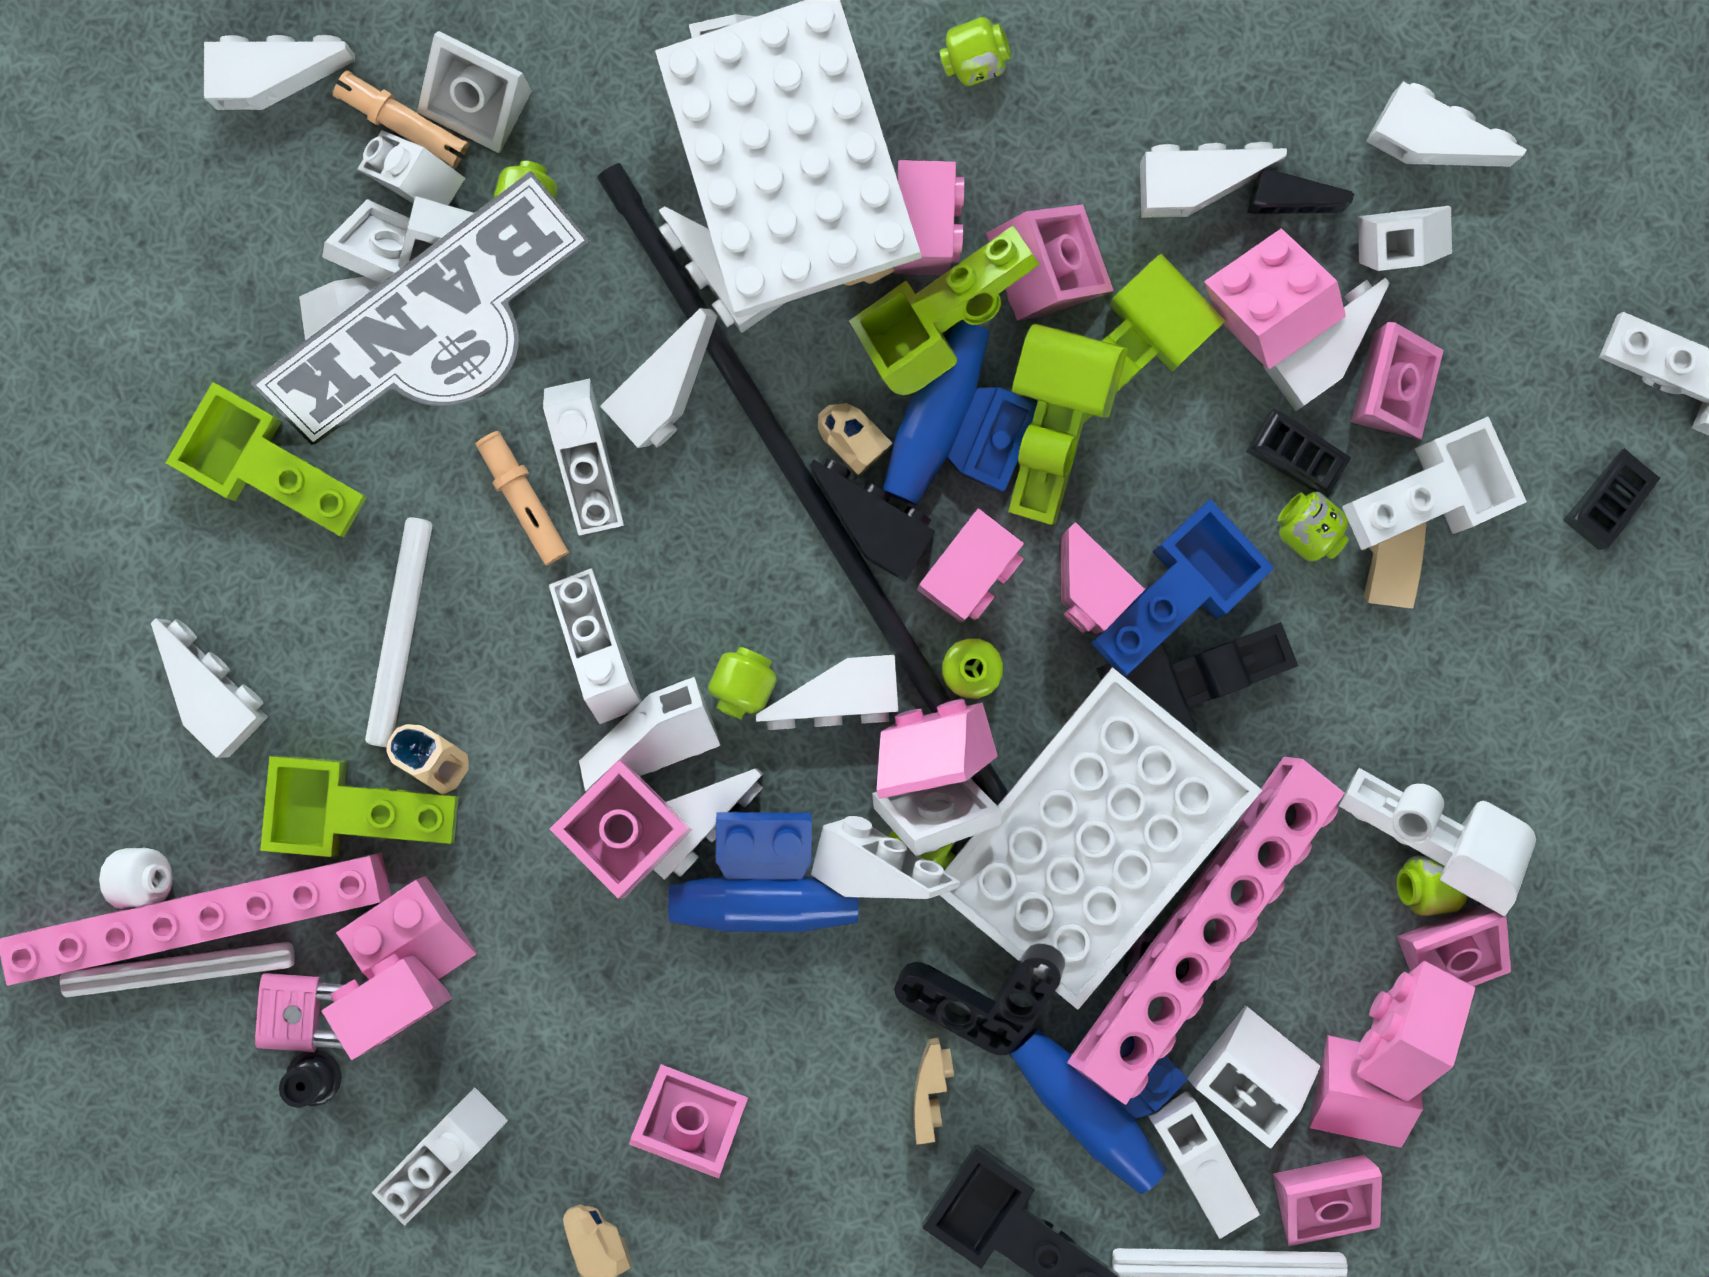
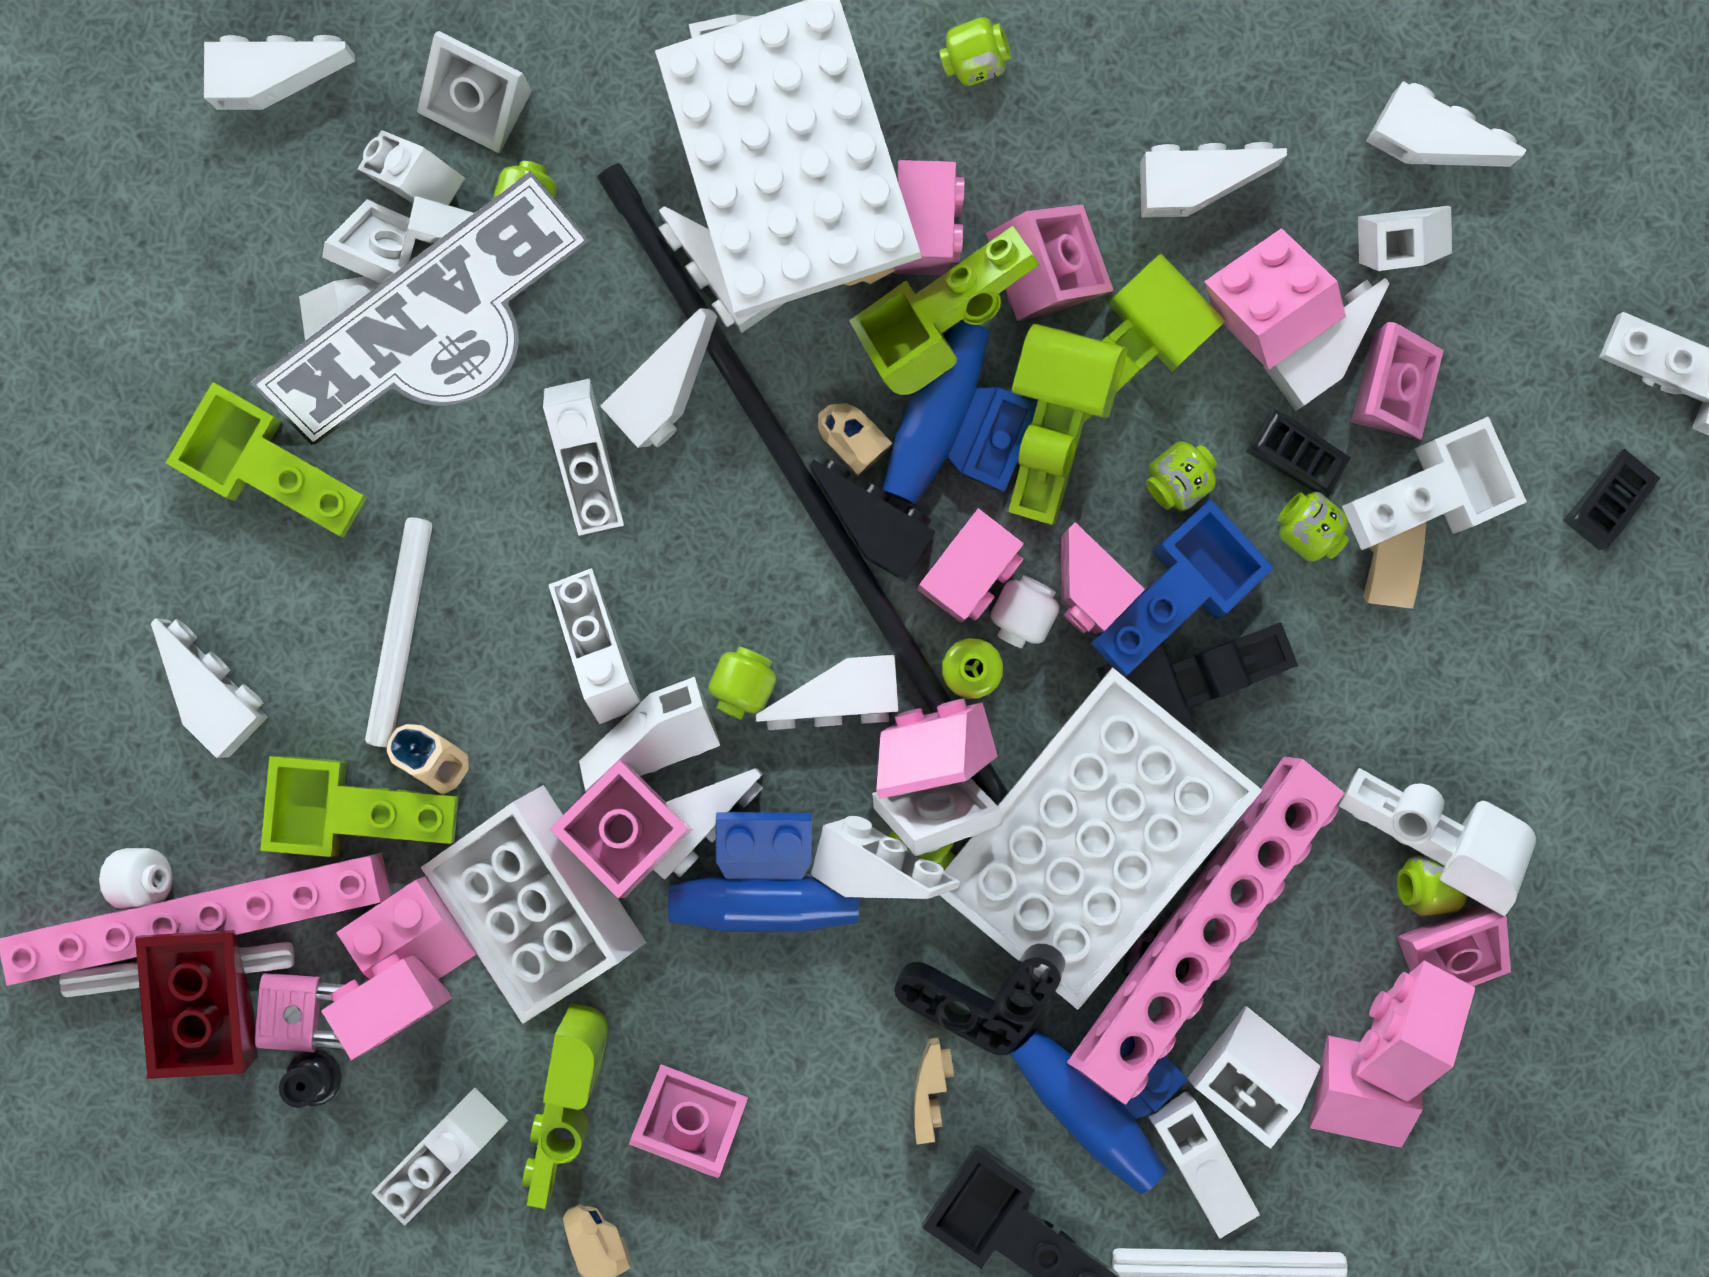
(195, 1005): none -> dark red slope
(385, 110): light nougat pin -> none
(521, 497): light nougat pin -> none
(531, 906): none -> white slope
(571, 1077): none -> lime plate
(1025, 611): none -> white head
(1181, 476): none -> lime head
(1289, 194): black slope -> none
(1329, 1199): bright pink slope -> none

